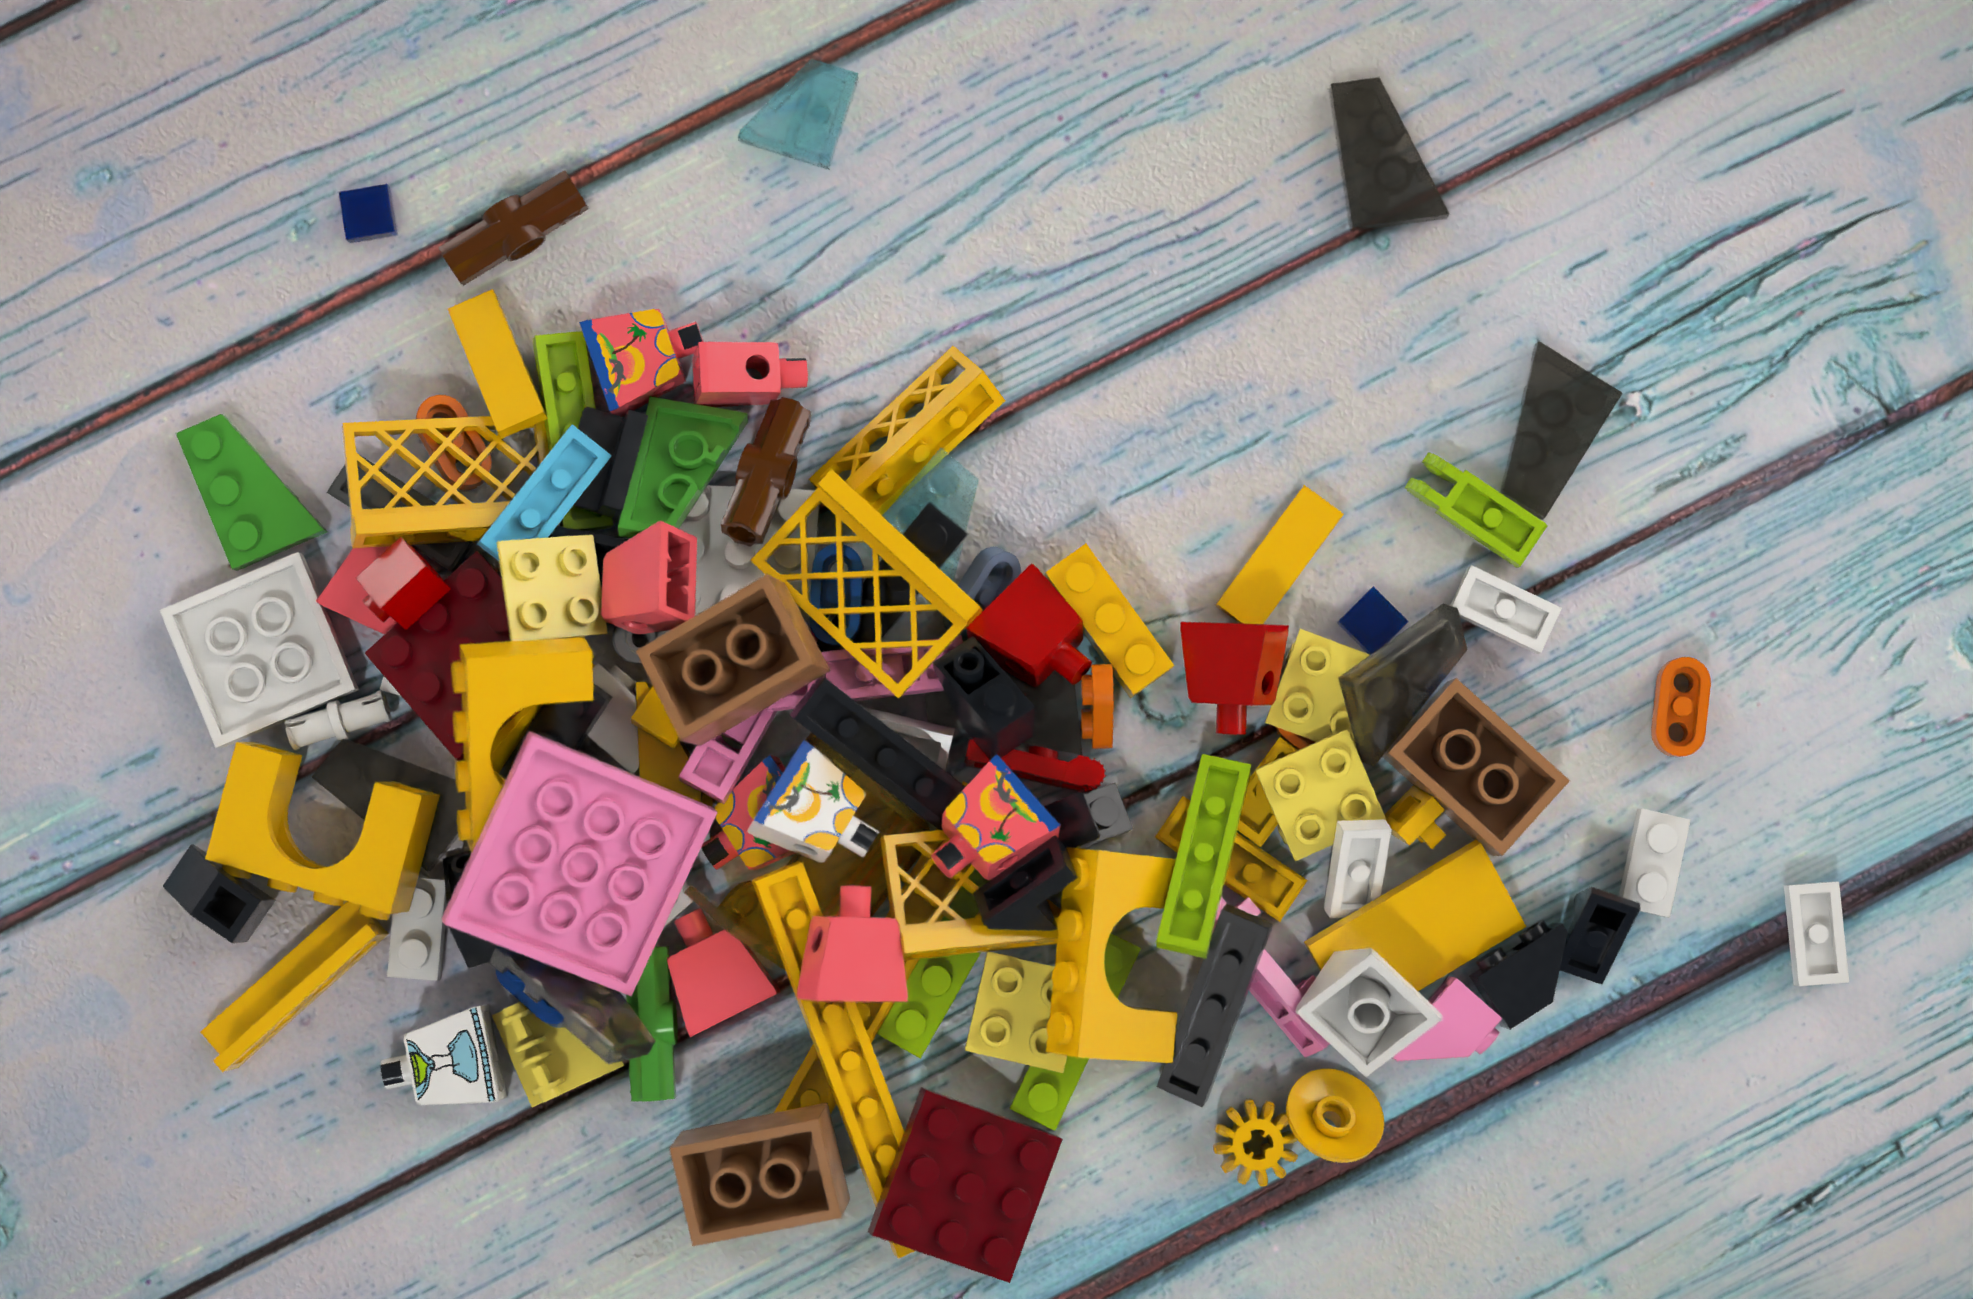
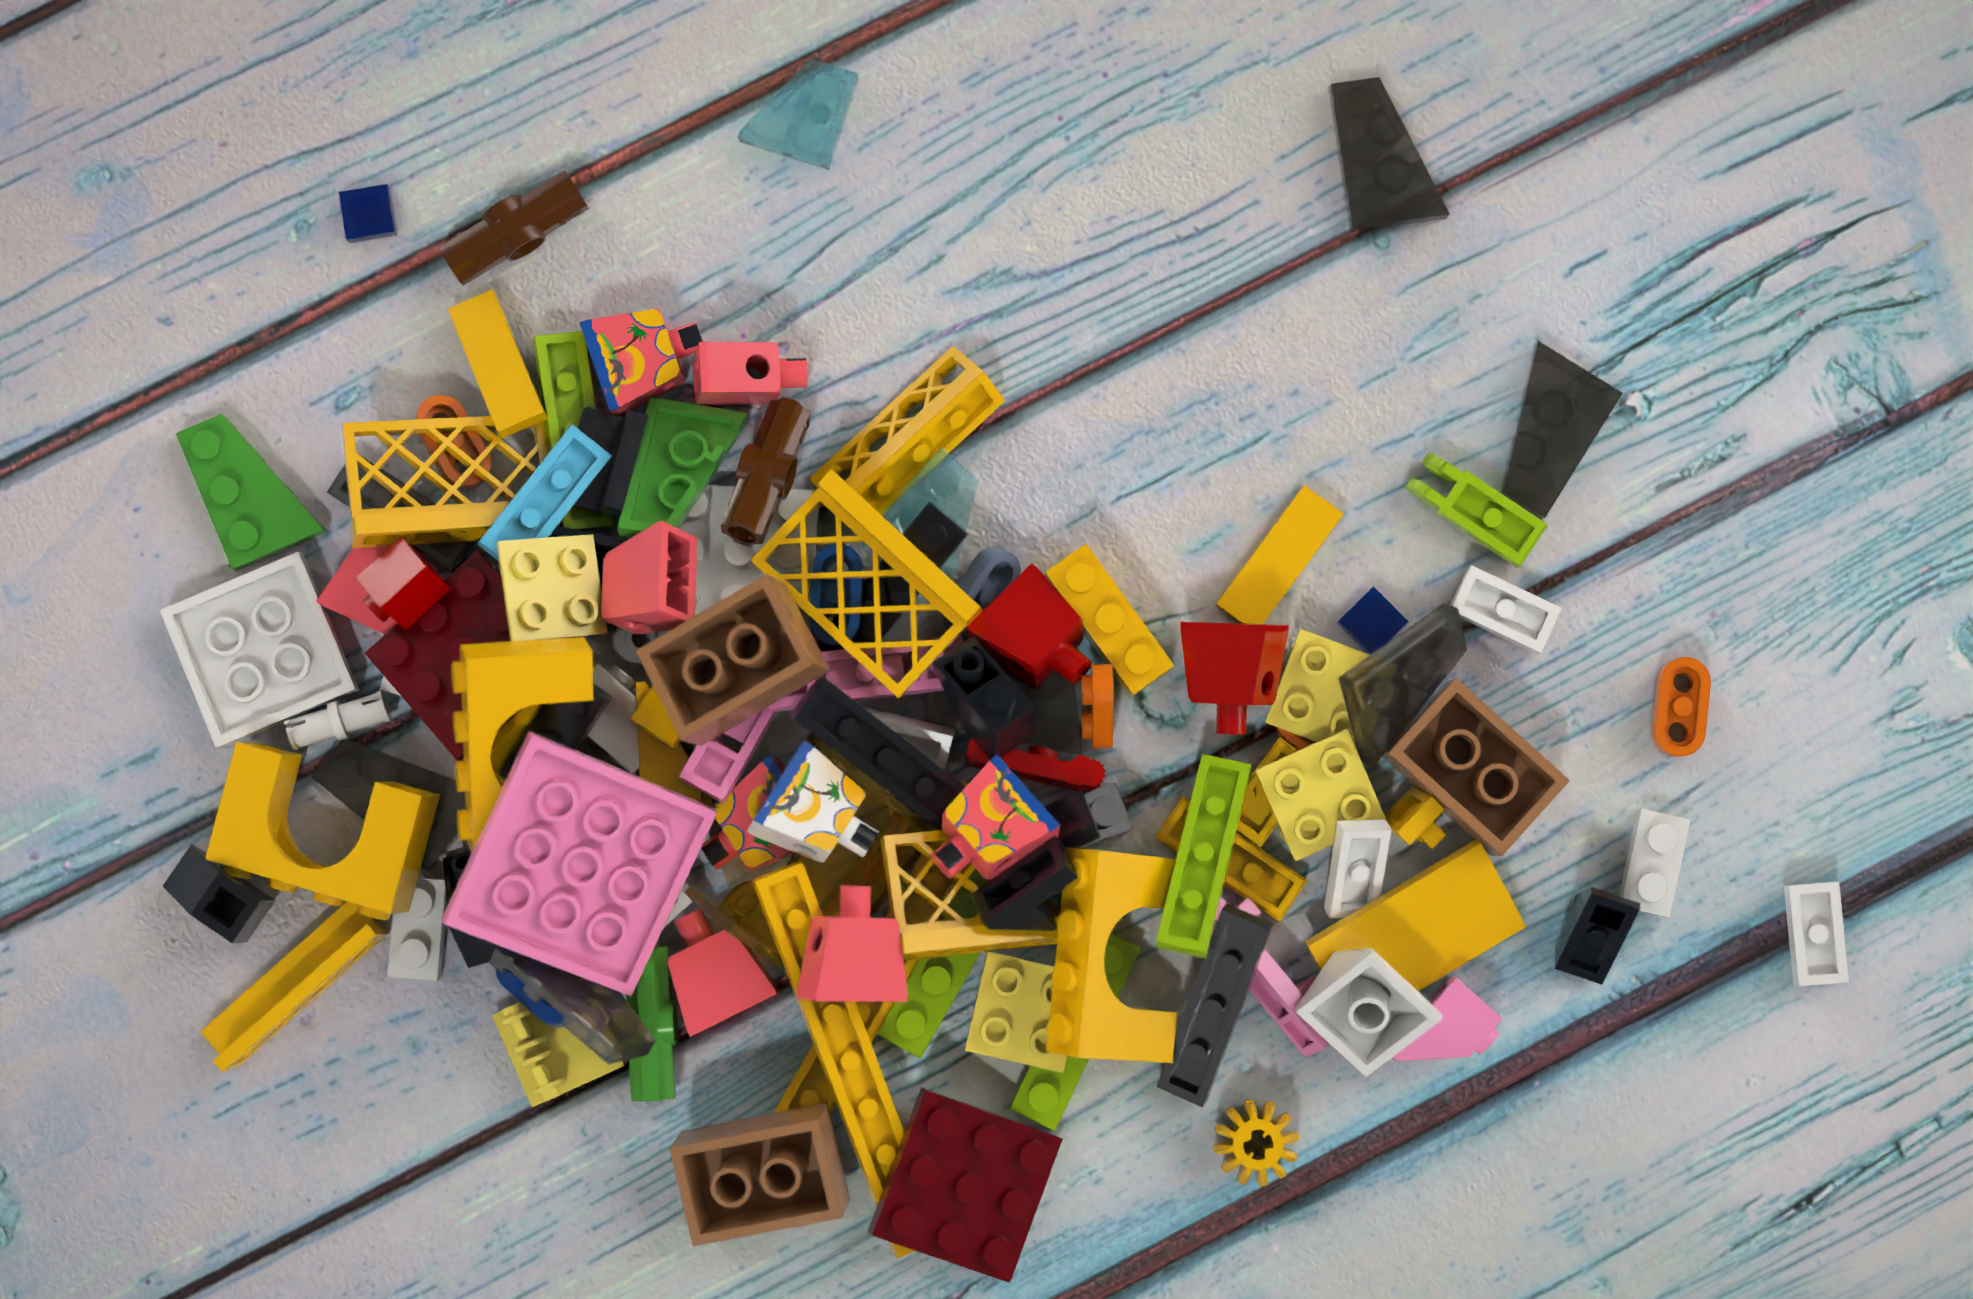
(450, 1061): white torso -> none
(1346, 1103): yellow dish -> none
(1524, 977): black slope -> none

